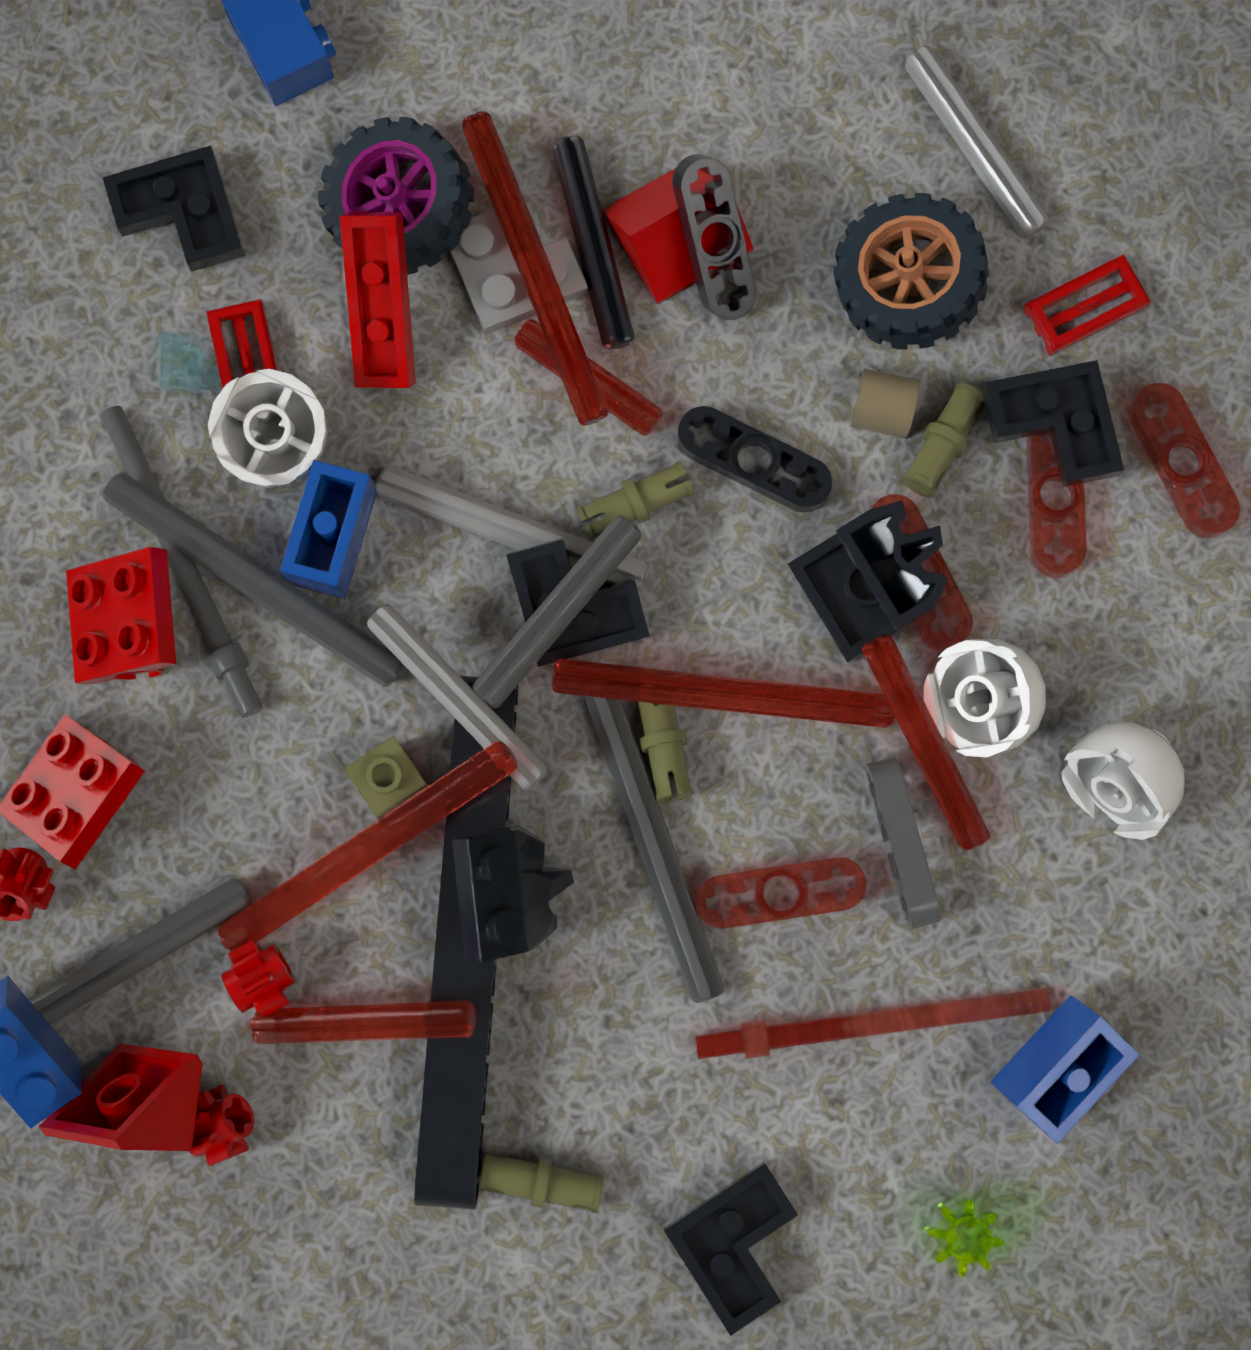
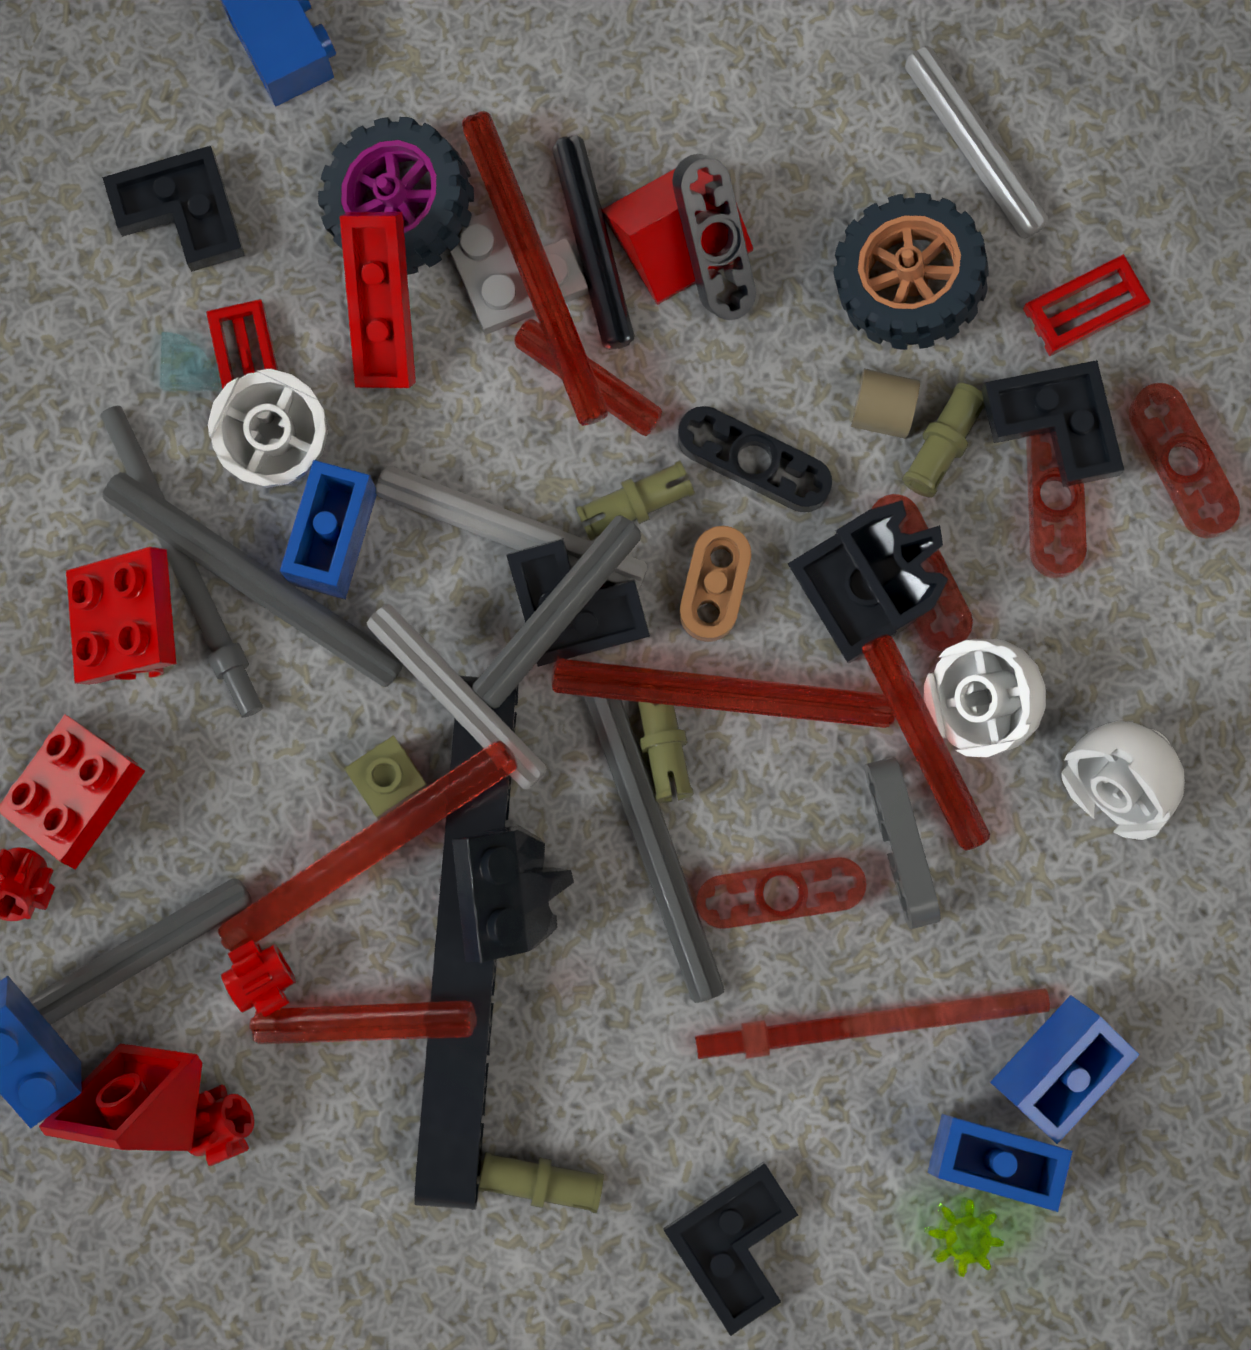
(714, 584): none -> medium nougat plate
(999, 1162): none -> blue brick

